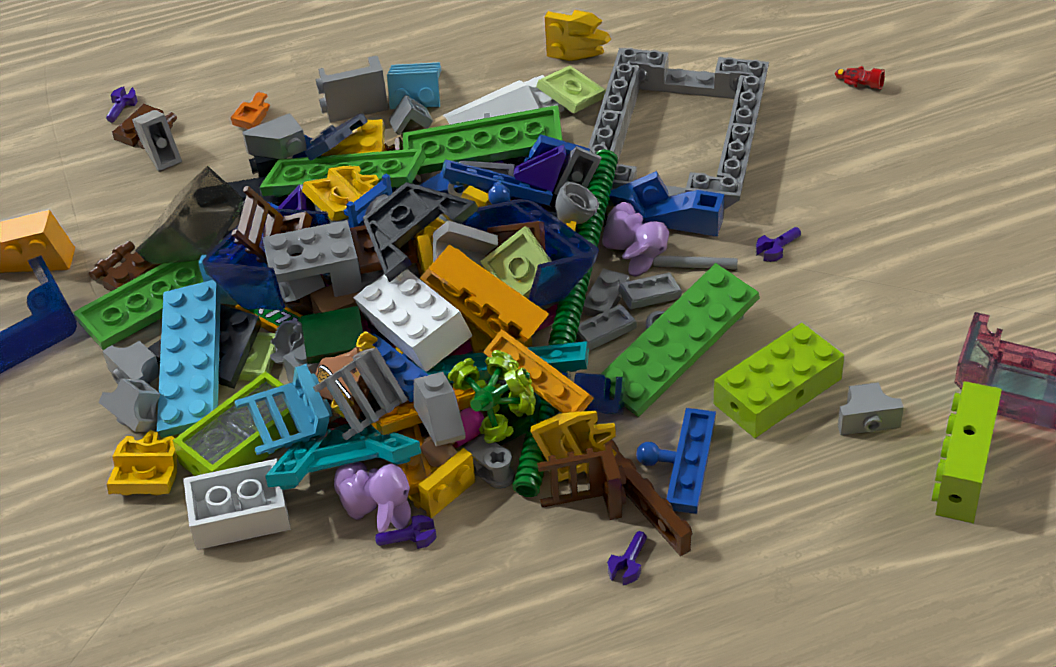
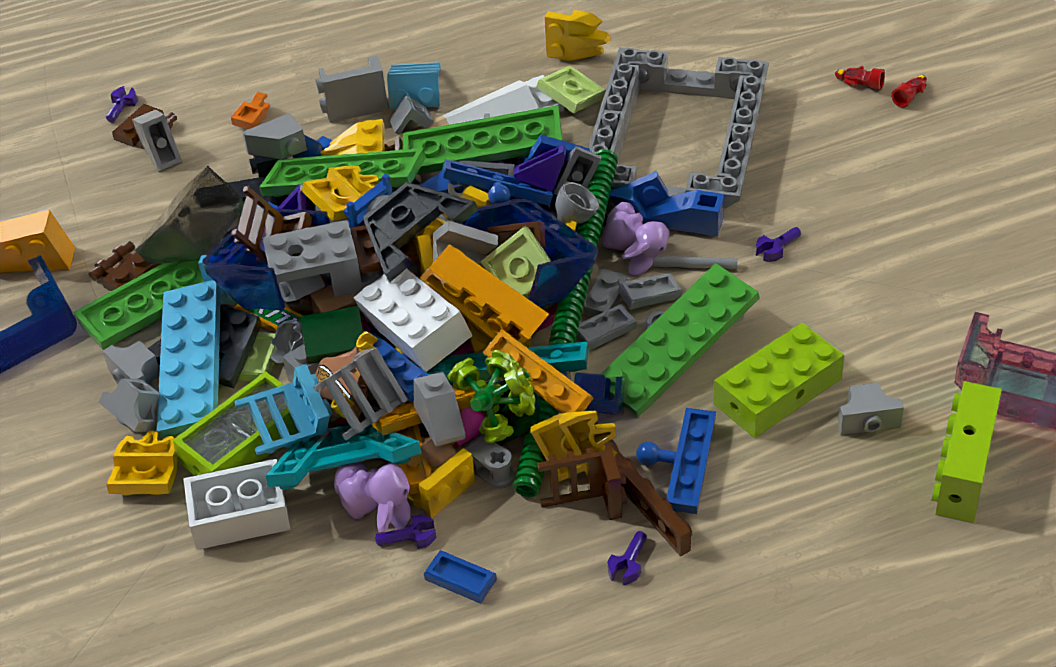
(332, 136): dark blue wing -> none
(460, 576): none -> blue tile
(906, 91): none -> red piece

